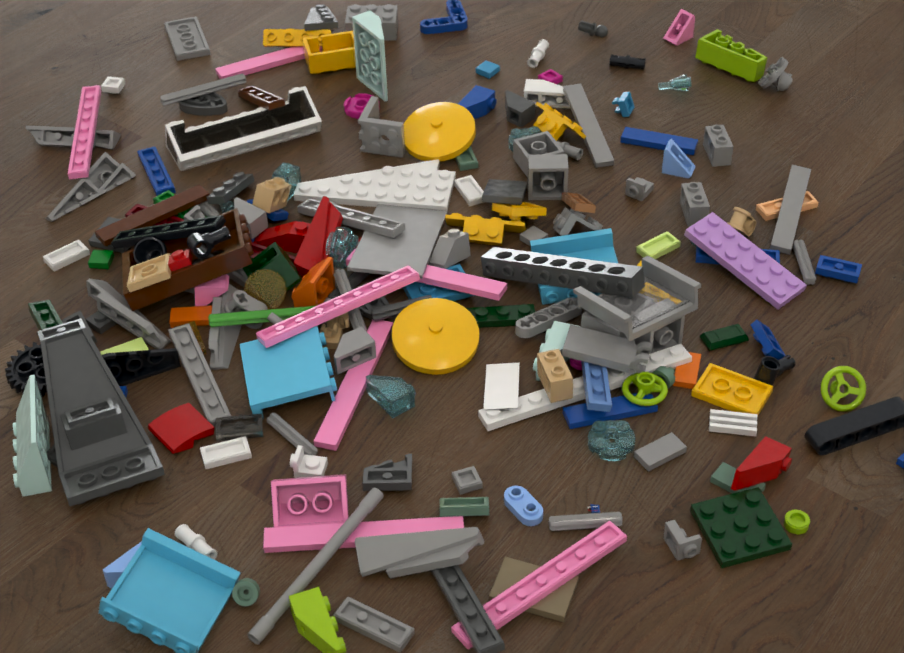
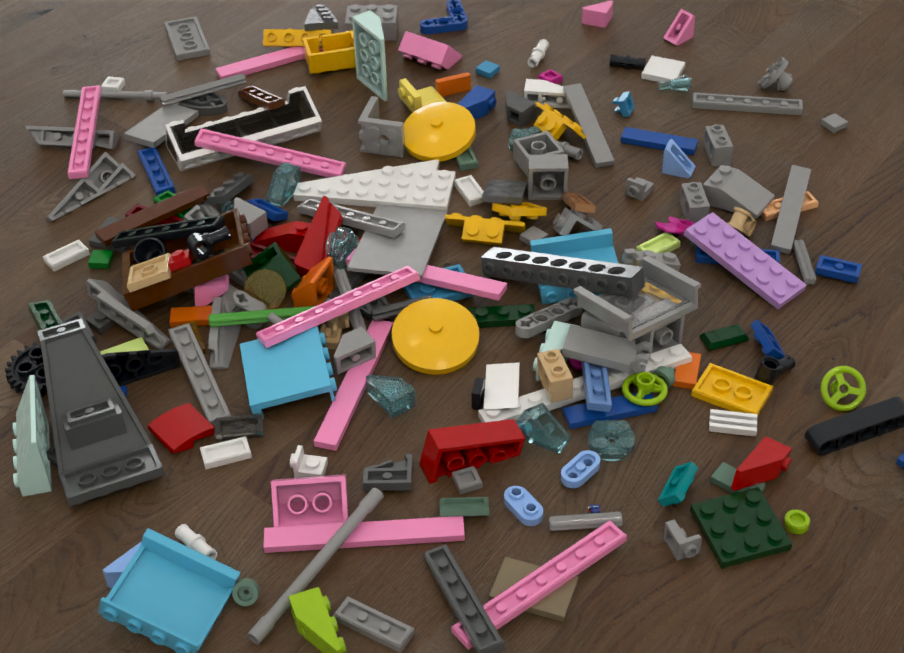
(148, 95): none -> light grey bar
(152, 129): none -> light grey tile
(269, 153): none -> bright pink tile
(272, 194): tan brick -> none
(291, 434): light grey axle -> none
(354, 106): dark pink tile -> none
(415, 98): none -> light yellow bracket
(415, 551): light grey wedge -> none
(428, 51): none -> bright pink slope
(450, 249): light grey slope -> none
(453, 84): none -> orange tile
(468, 446): none -> red wedge
(478, 393): none -> black tile
(543, 428): none -> clear light blue slope
(576, 472): none -> light blue plate
(591, 28): dark grey axle -> none
(598, 14): none -> bright pink slope
(634, 257): none -> light grey hinge
(660, 451): light grey tile -> none
(662, 69): none -> white tile
(674, 225): none -> dark pink plate
(678, 484): none -> teal plate
(731, 56): lime wedge -> none
(733, 188): none -> light grey slope
(747, 103): none -> light grey tile
(834, 123): none -> light grey tile

